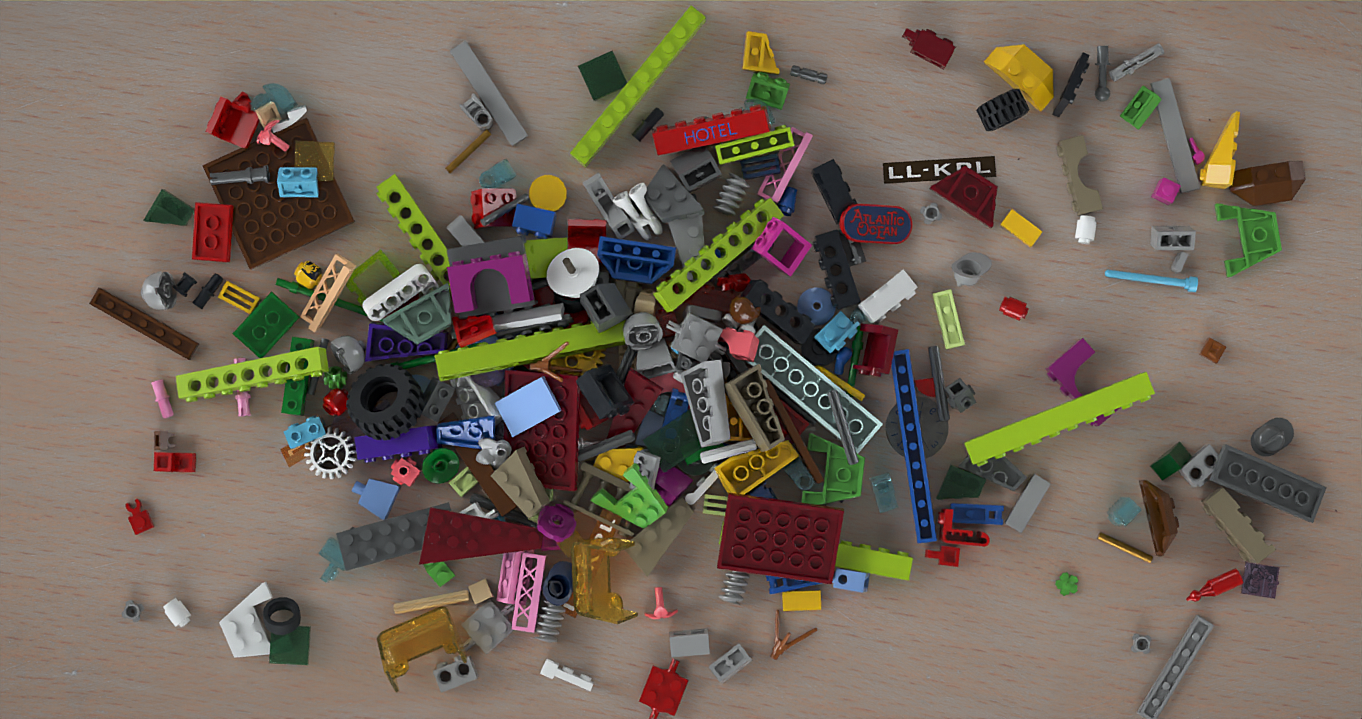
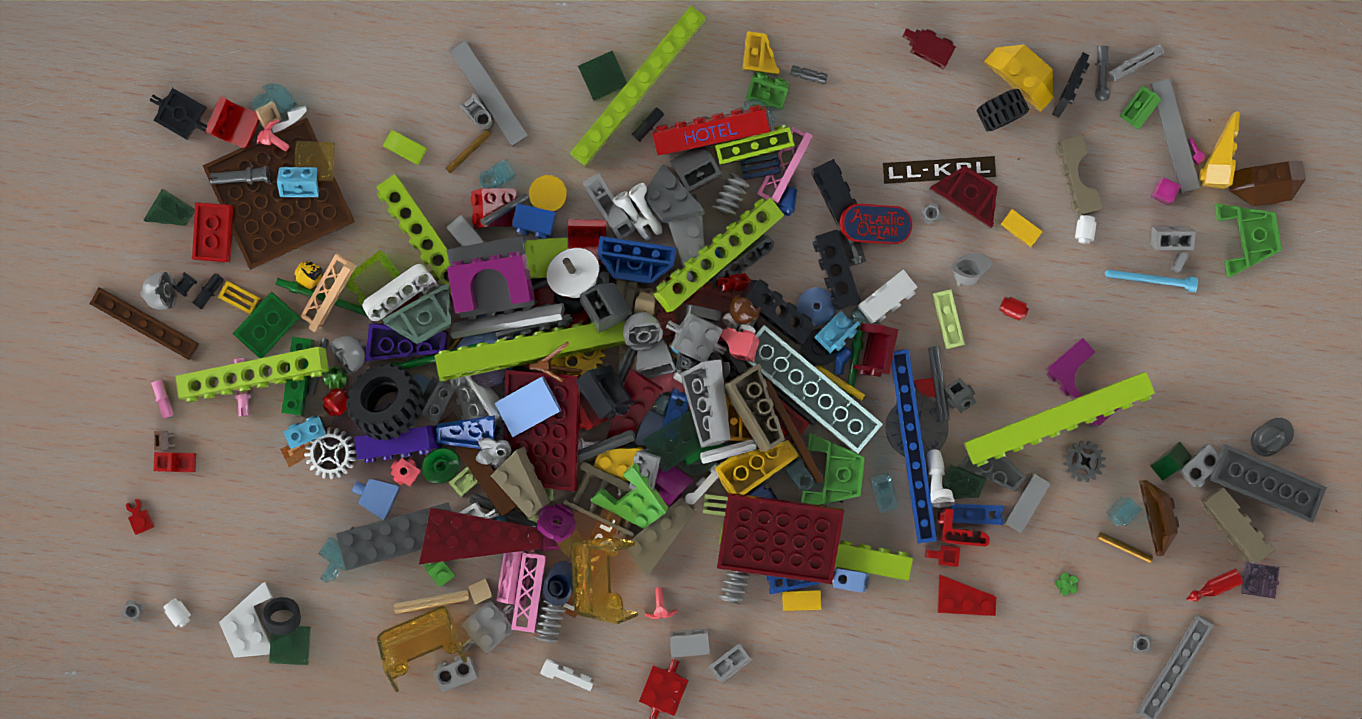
(179, 113): none -> black plate
(242, 102): red tile -> none
(404, 147): none -> lime slope
(473, 329): red wing -> none
(782, 645): dark orange plant -> none
(794, 254): dark pink window -> none
(842, 427): dark grey axle -> none
(939, 496): none -> white piece
(963, 599): none -> red wing
(1079, 453): none -> dark grey gear
(1212, 350): dark orange tile -> none

